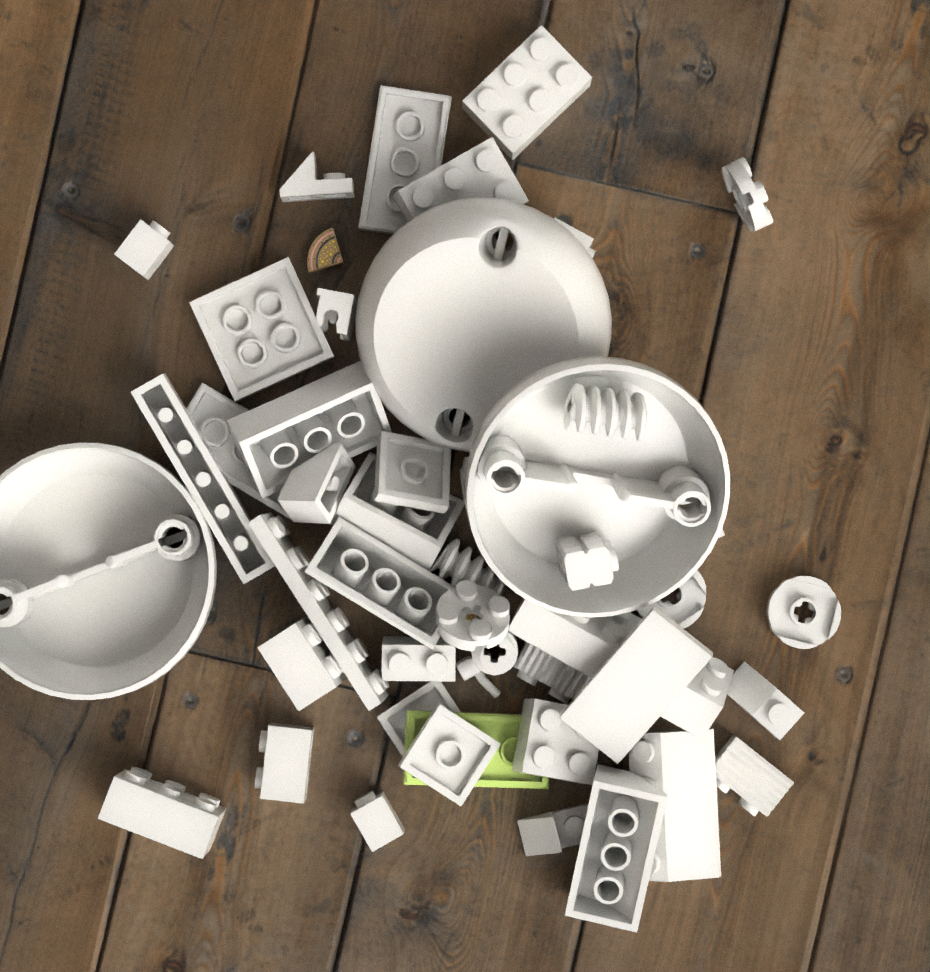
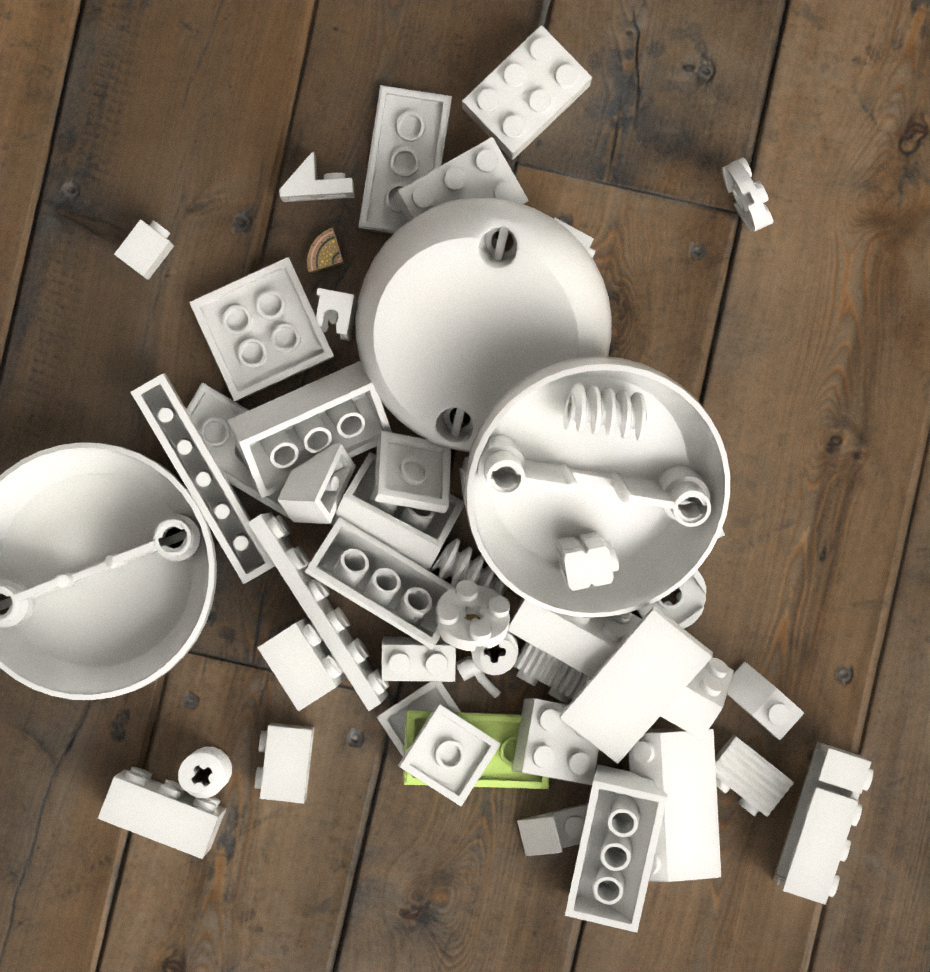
(209, 785): none -> white piece
(376, 820): white brick -> none
(820, 600): white plate -> none
(822, 823): none -> white piece

